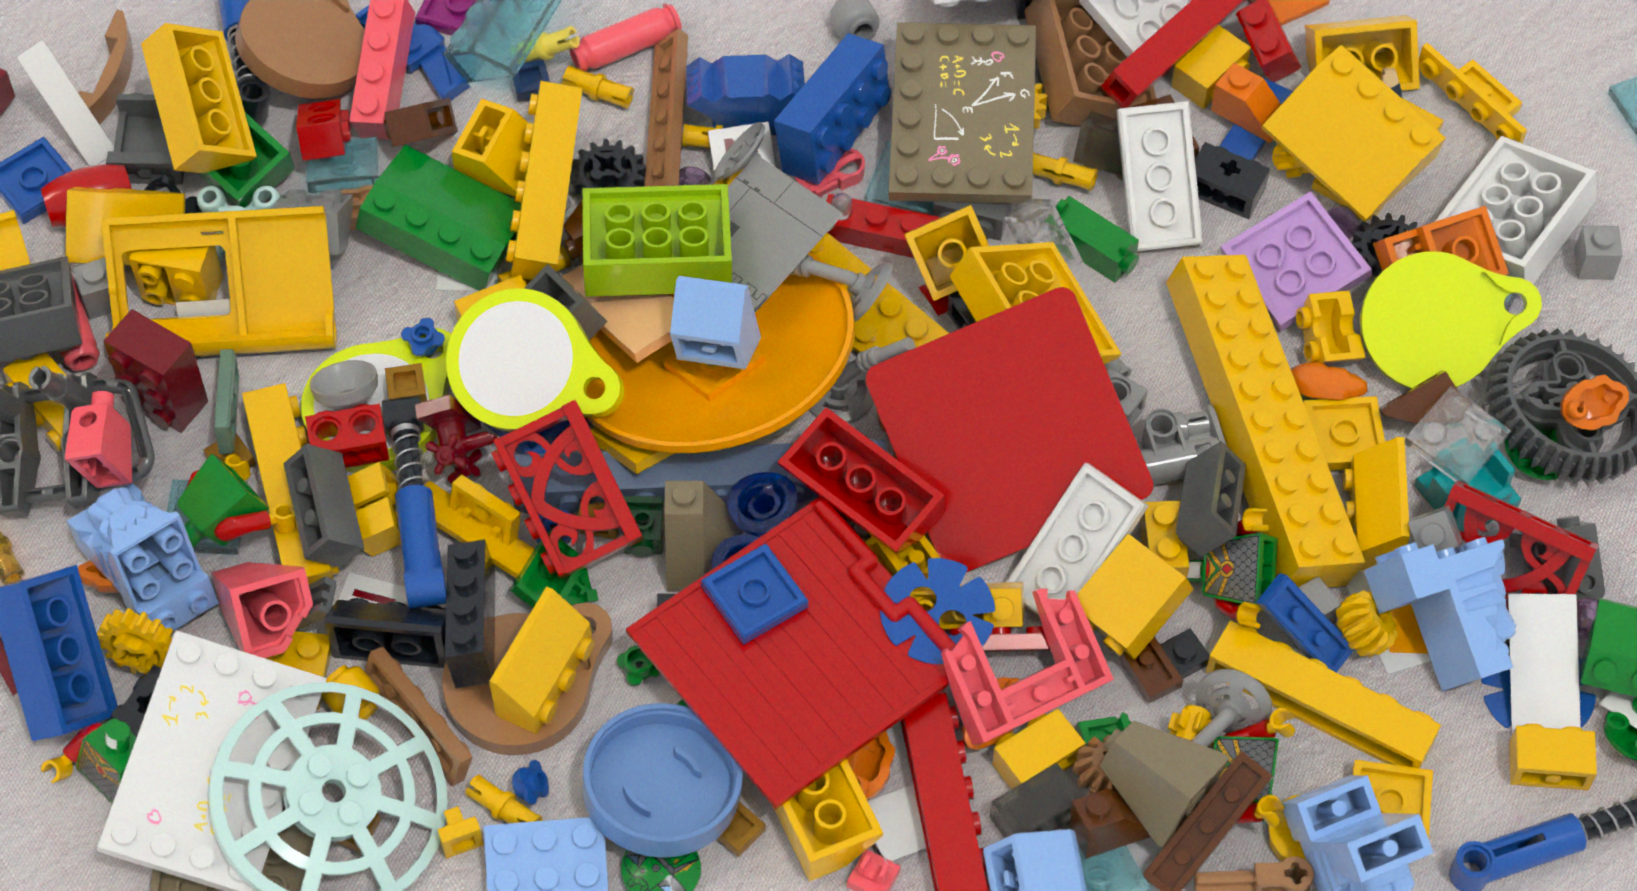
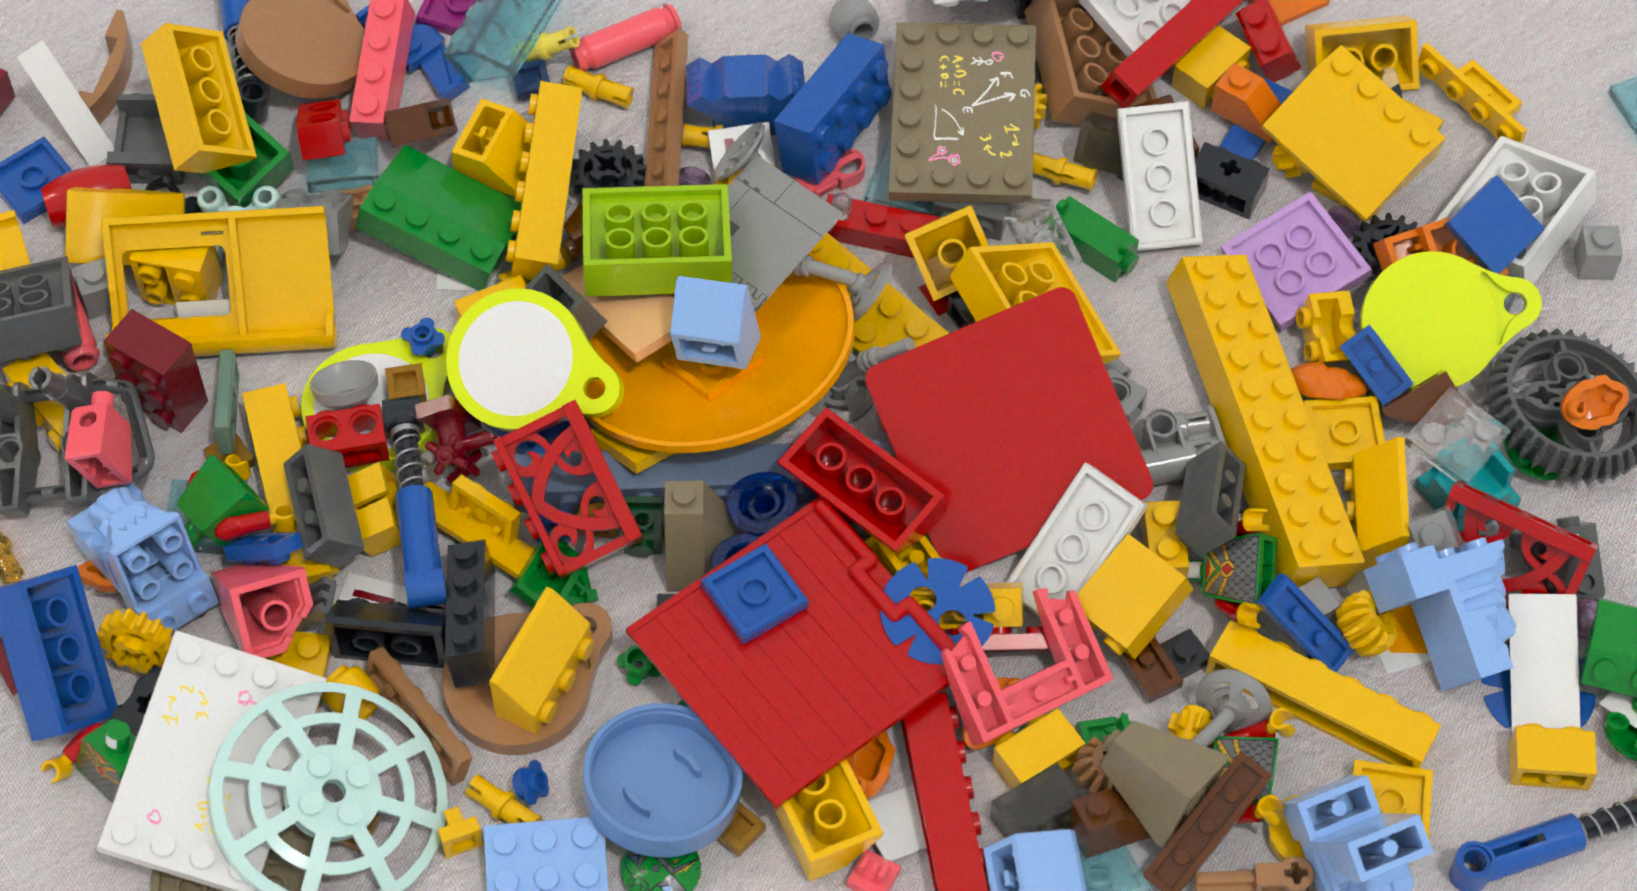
(263, 547): none -> blue plate
(1376, 364): none -> blue plate
(1494, 226): none -> blue tile

